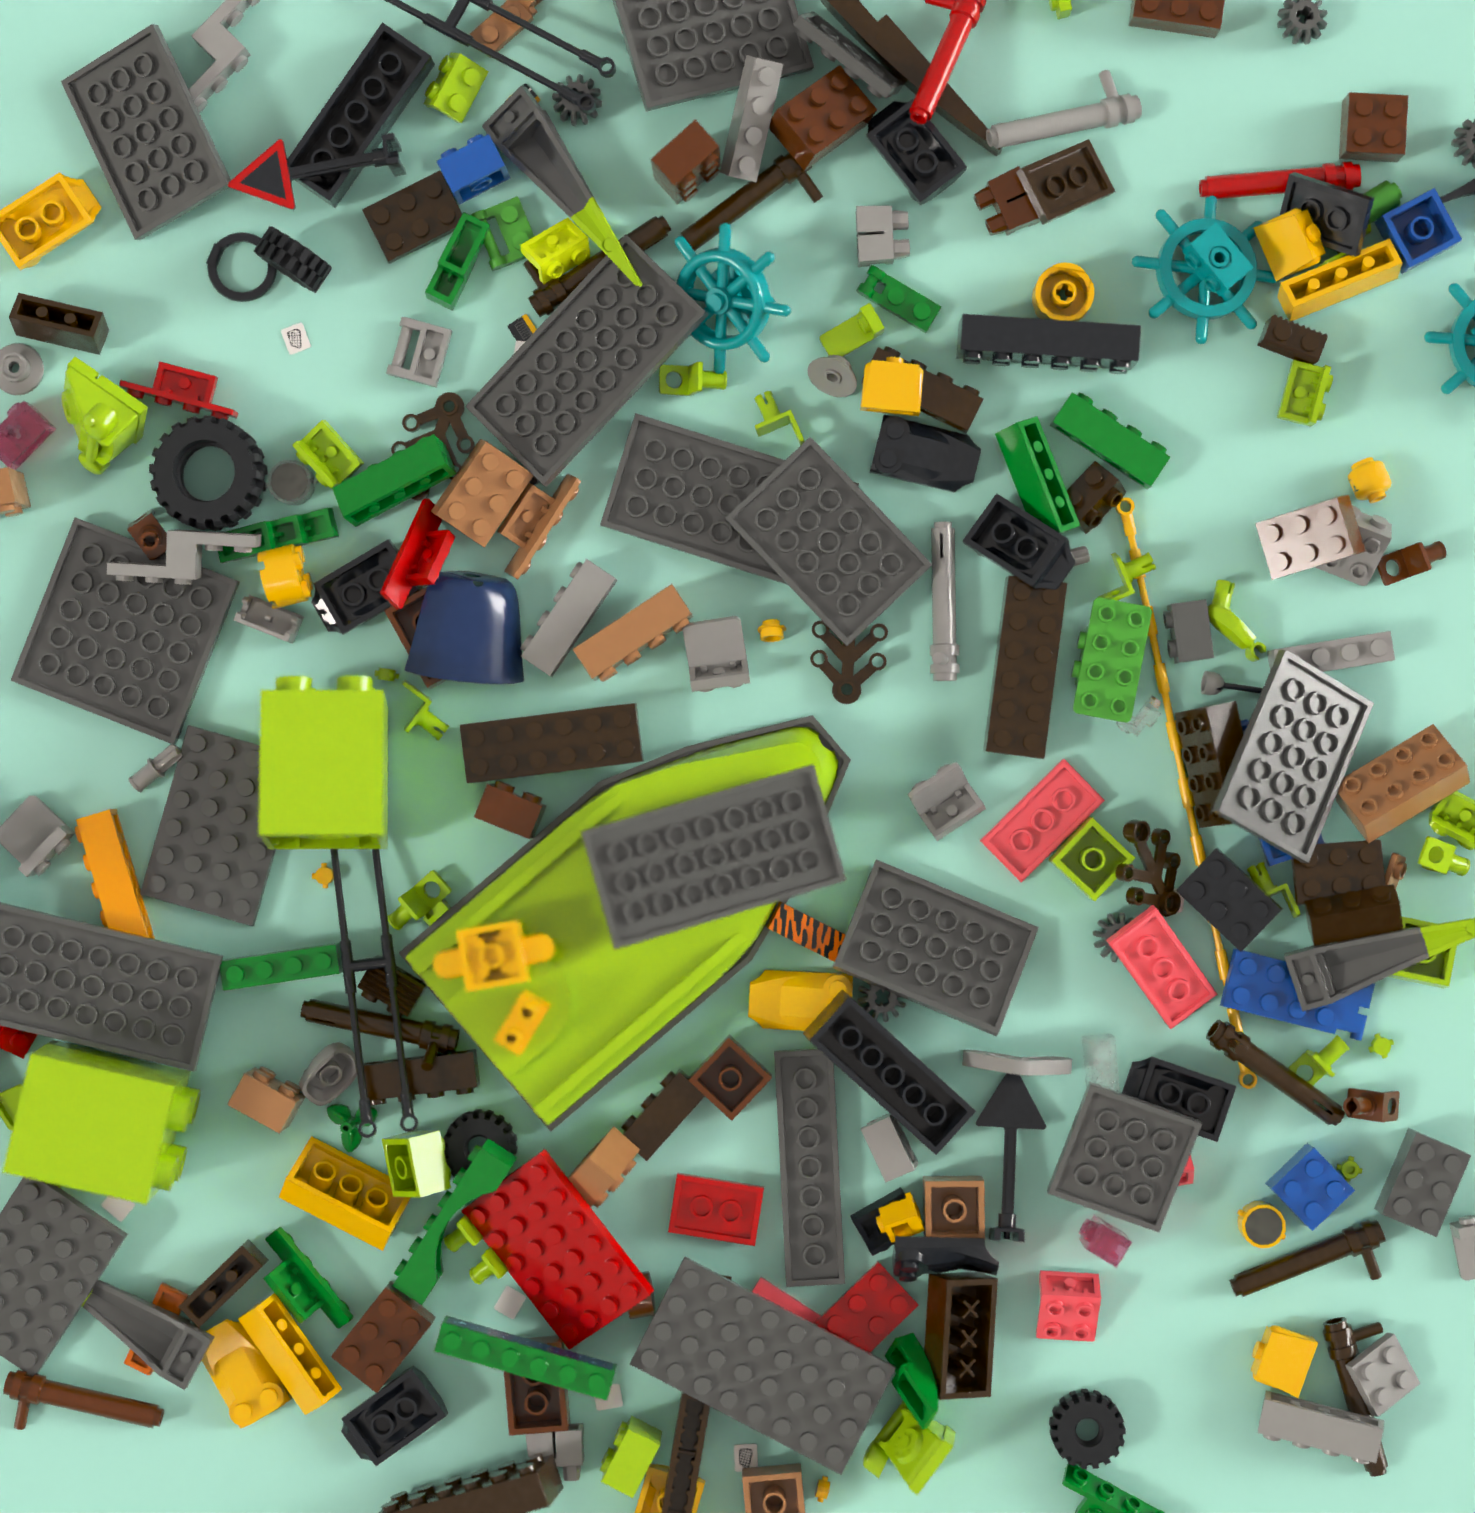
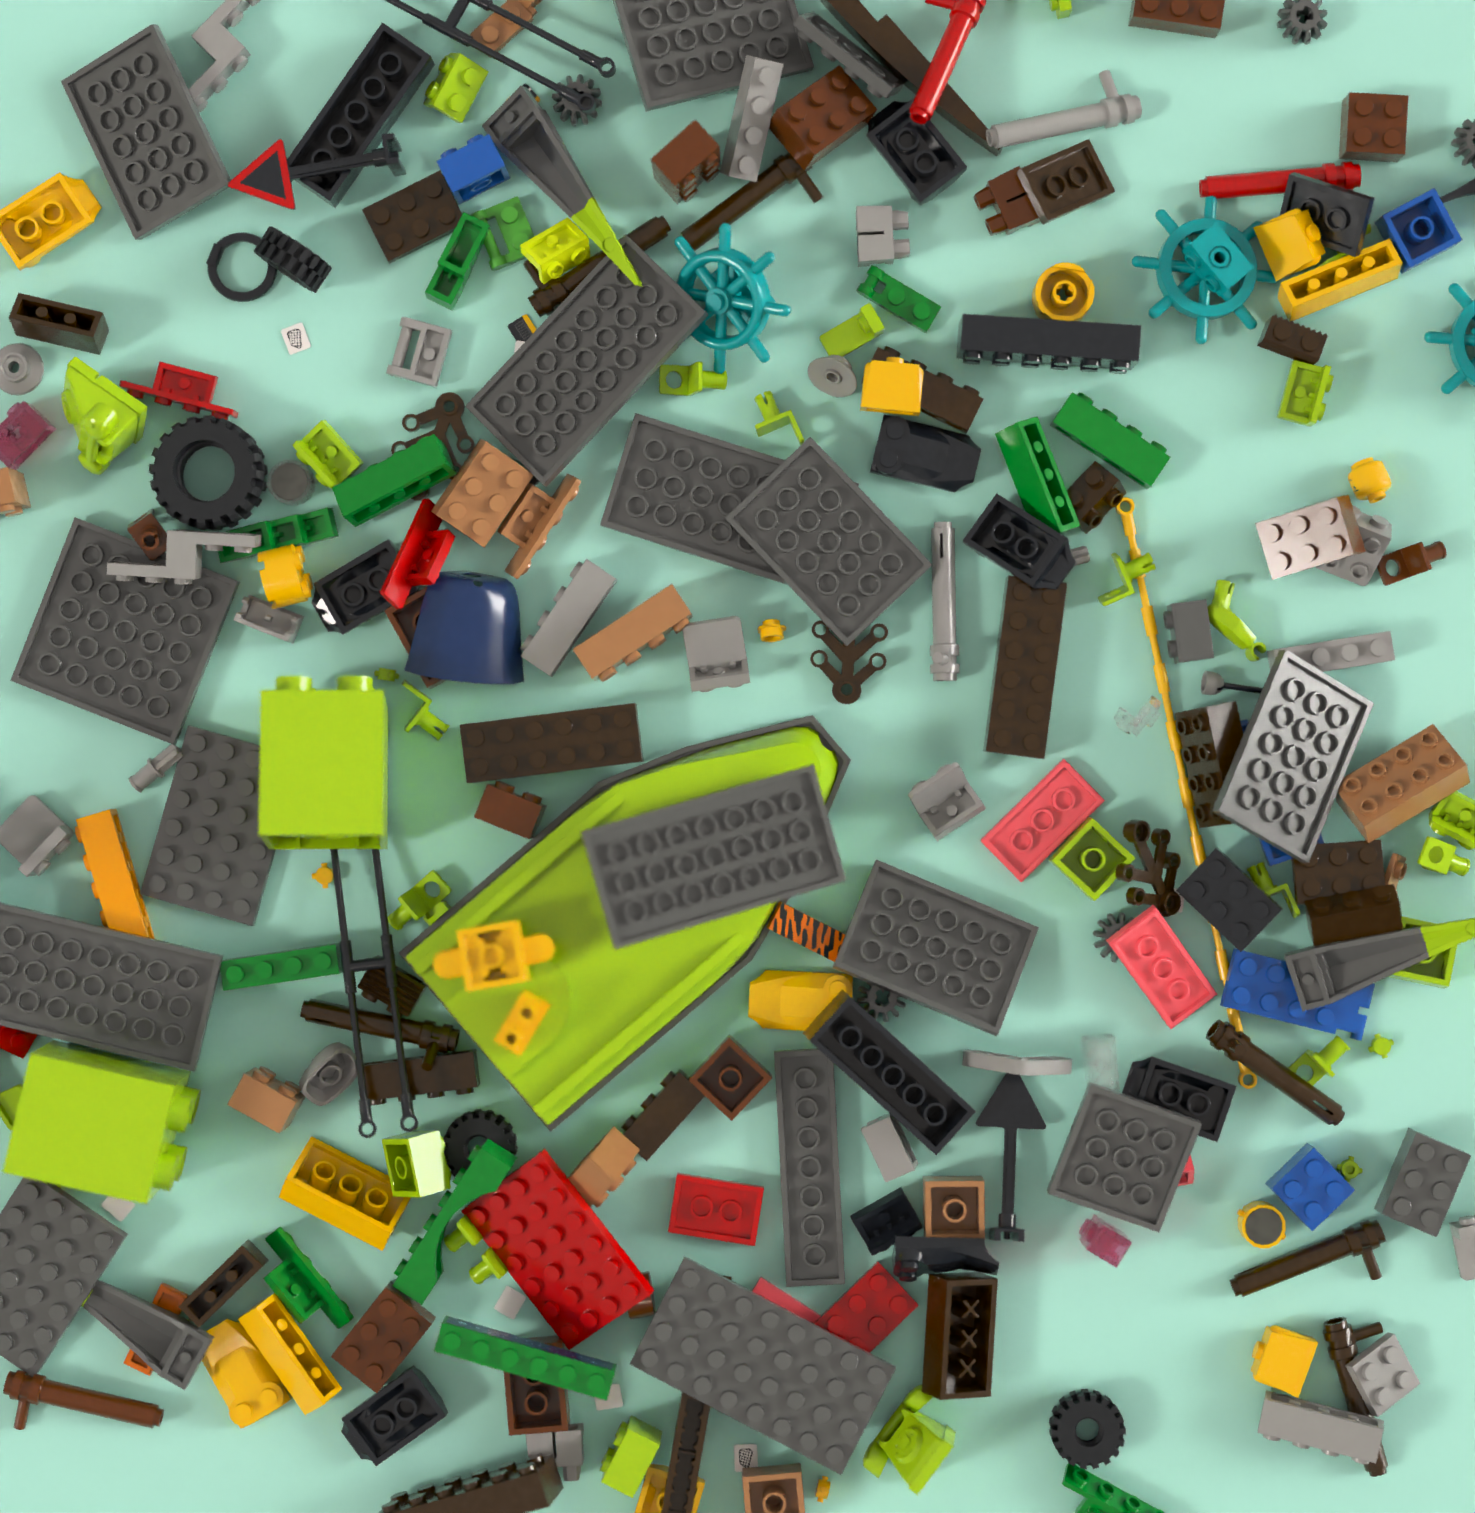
(350, 1135): green plant -> none
(900, 1218): yellow brick -> none
(914, 1378): green slope -> none
(1068, 1306): coral bracket -> none
(1110, 659): bright green bracket -> none
(1371, 1105): reddish brown bracket -> none
(1386, 198): bright green brick -> none

